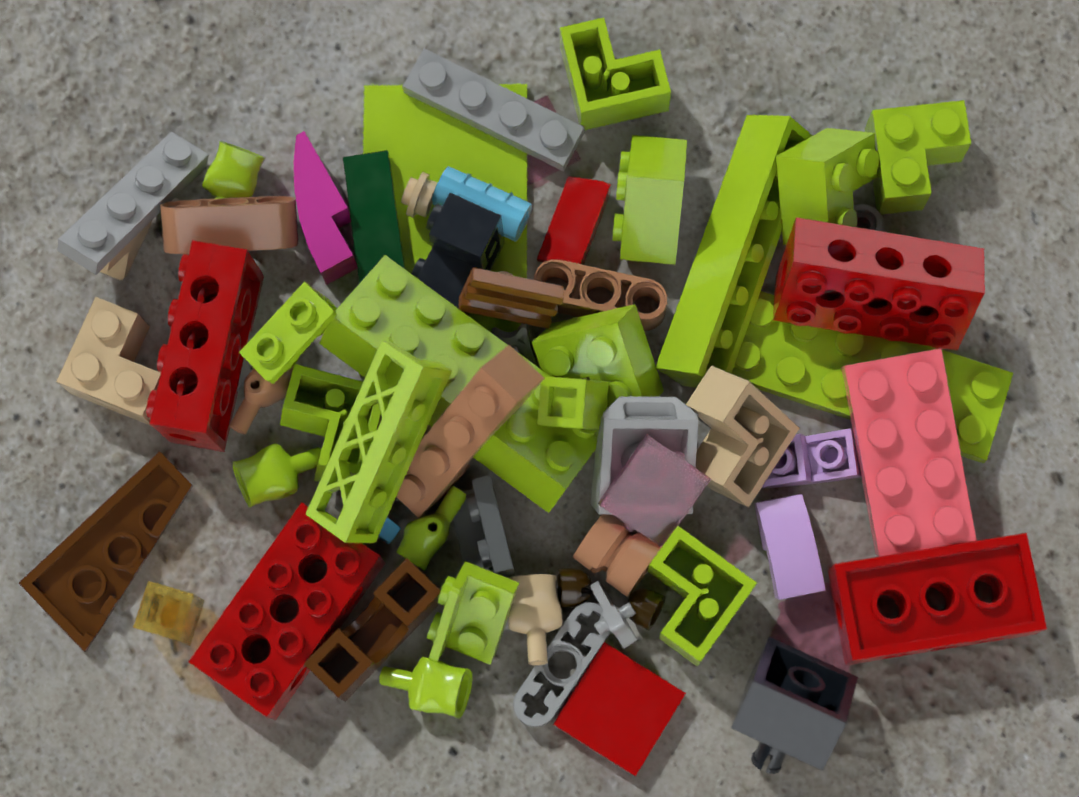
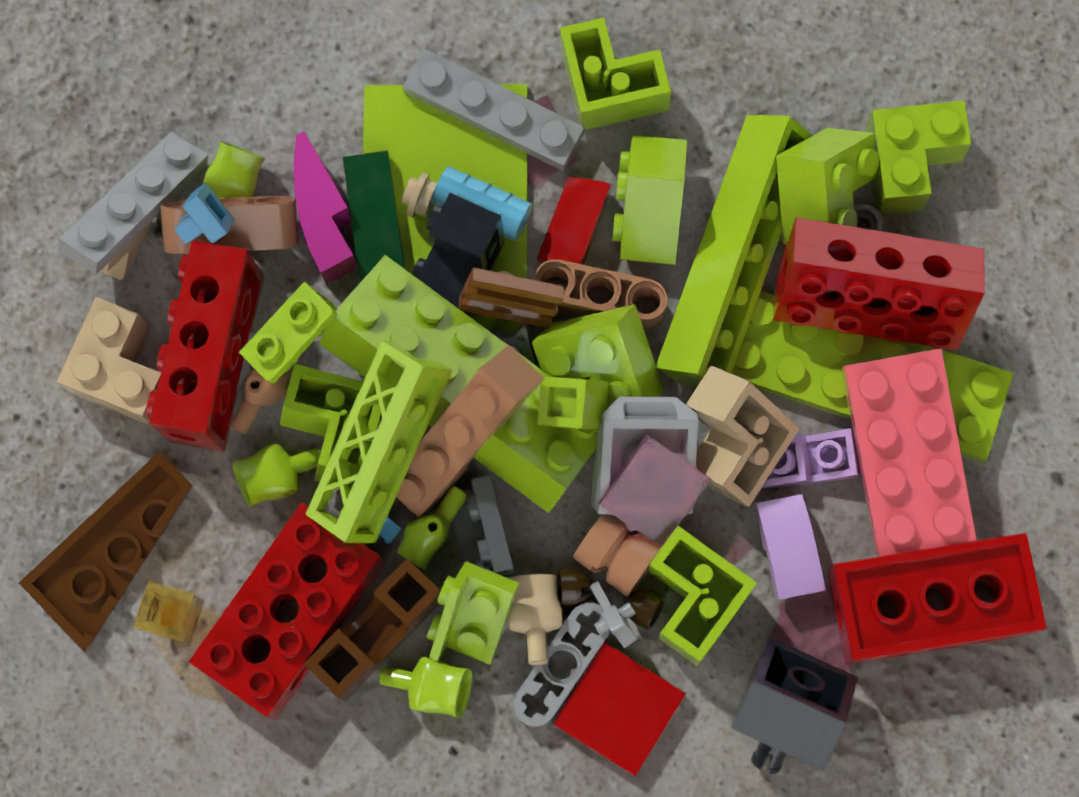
(204, 215): none -> dark azure tile

